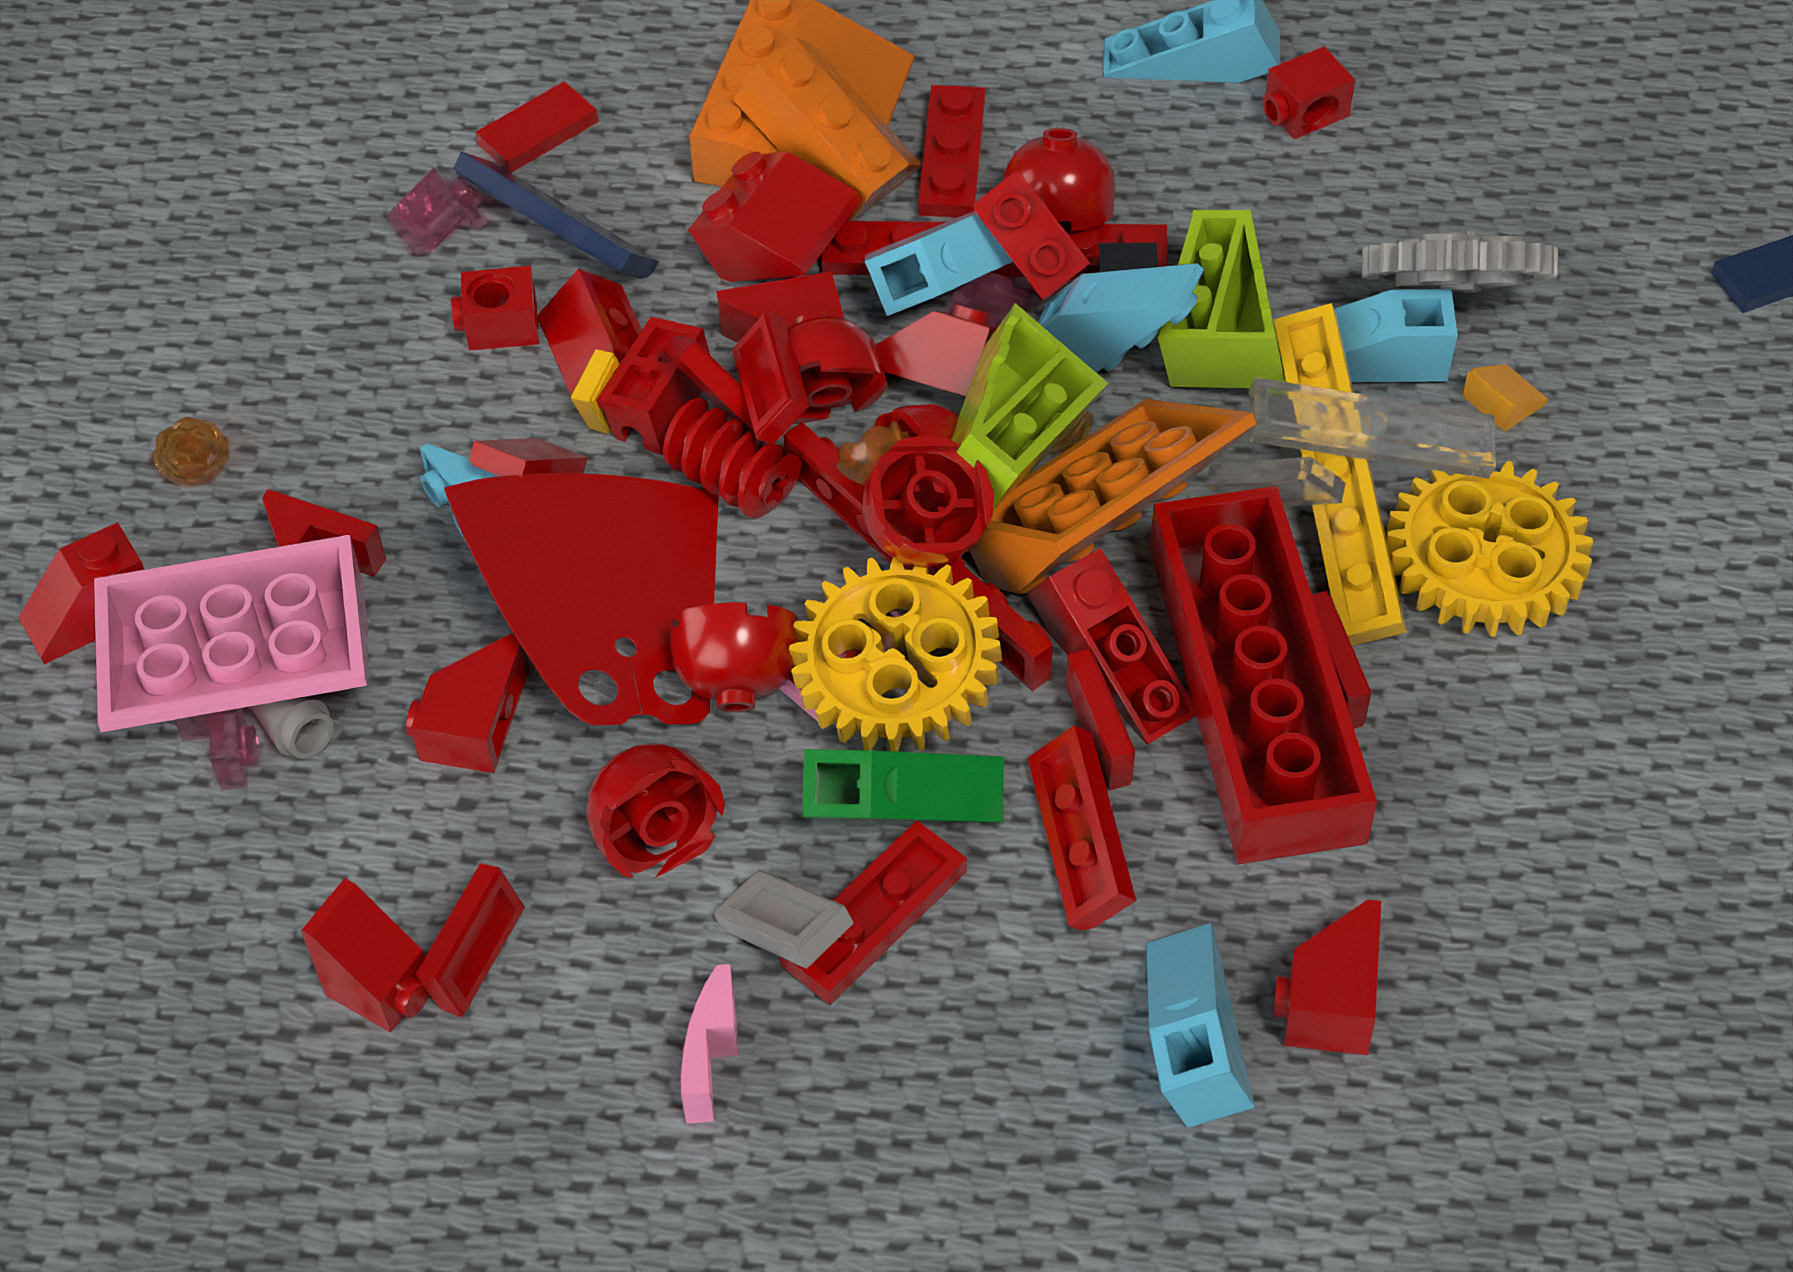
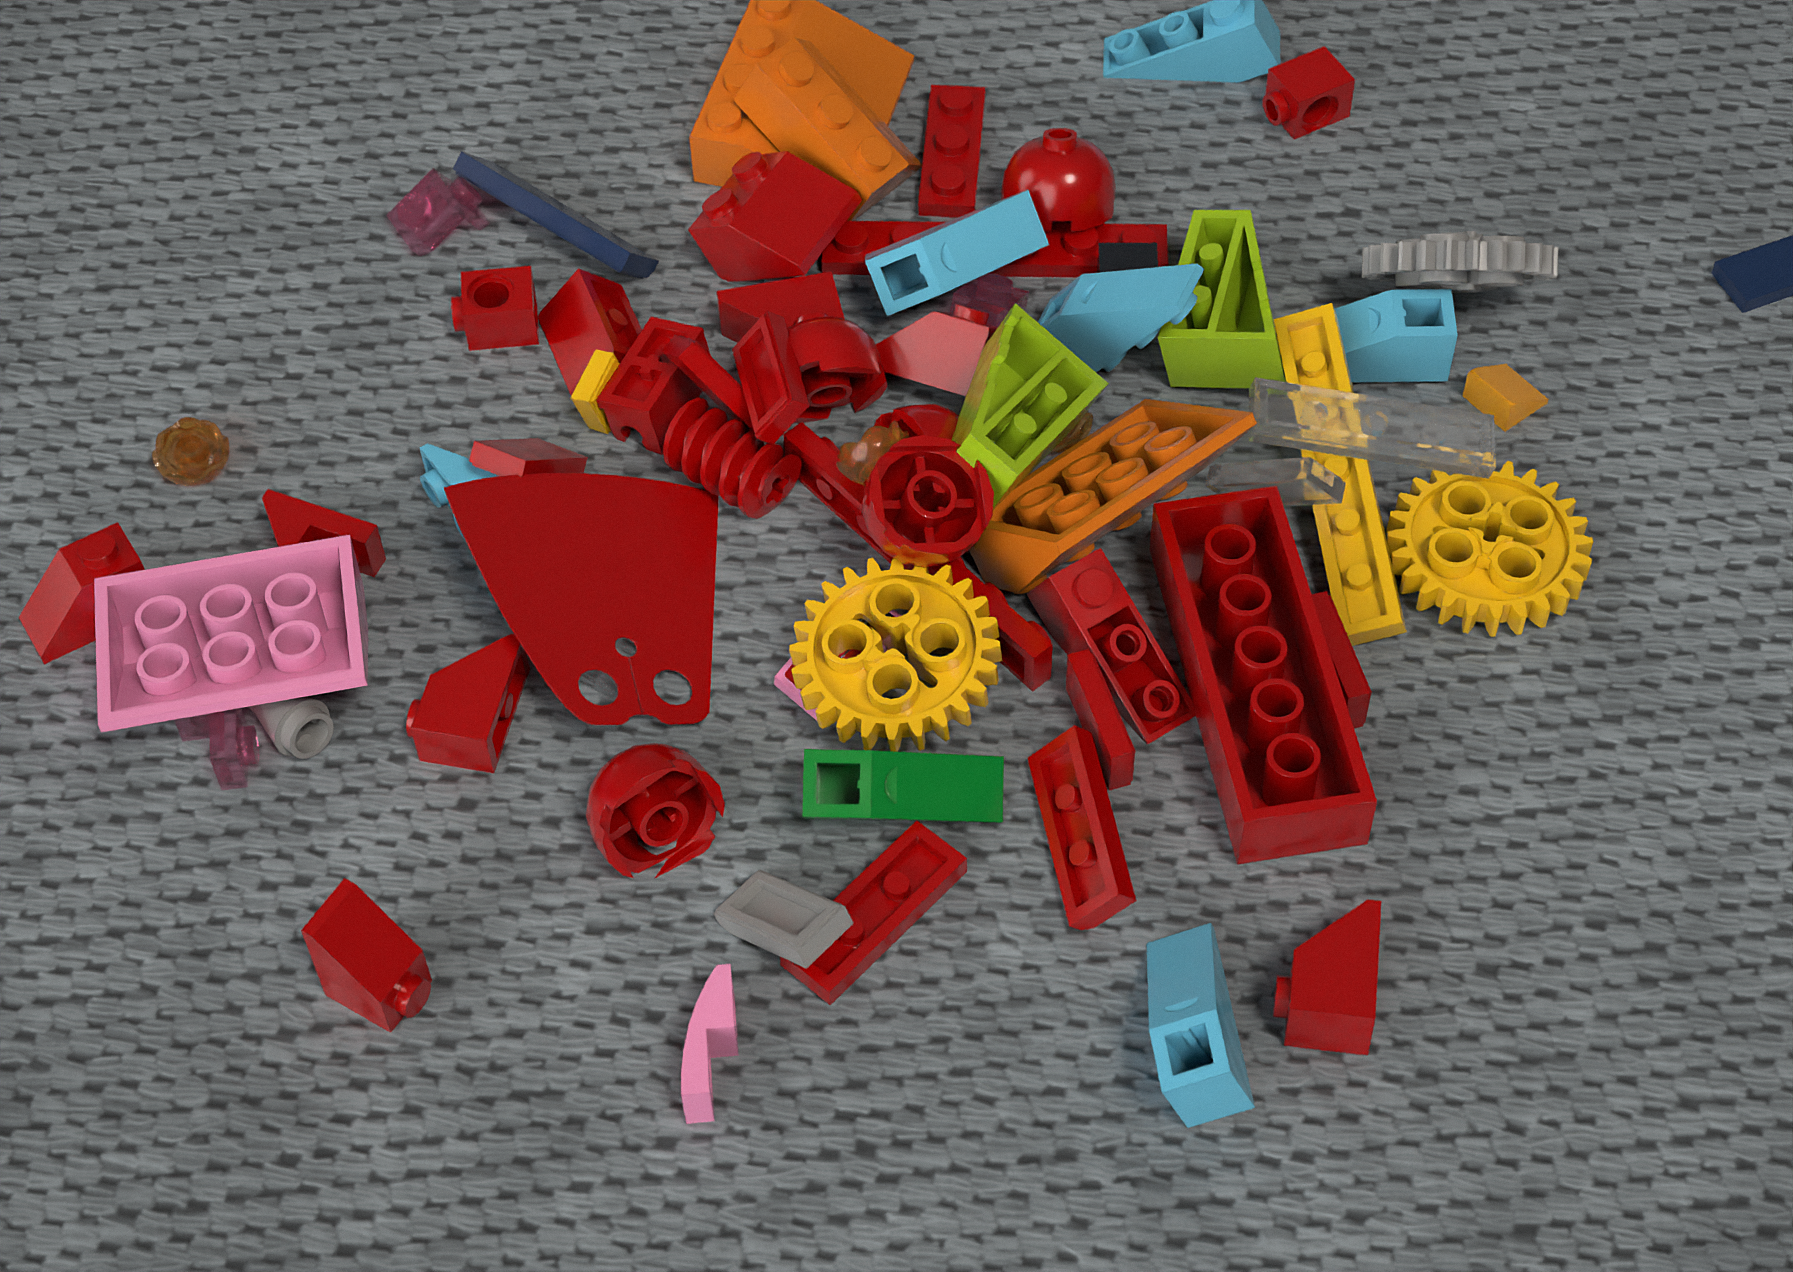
(470, 940): red tile -> none
(537, 127): red tile -> none
(733, 654): red cylinder -> none
(1031, 236): red bracket -> none

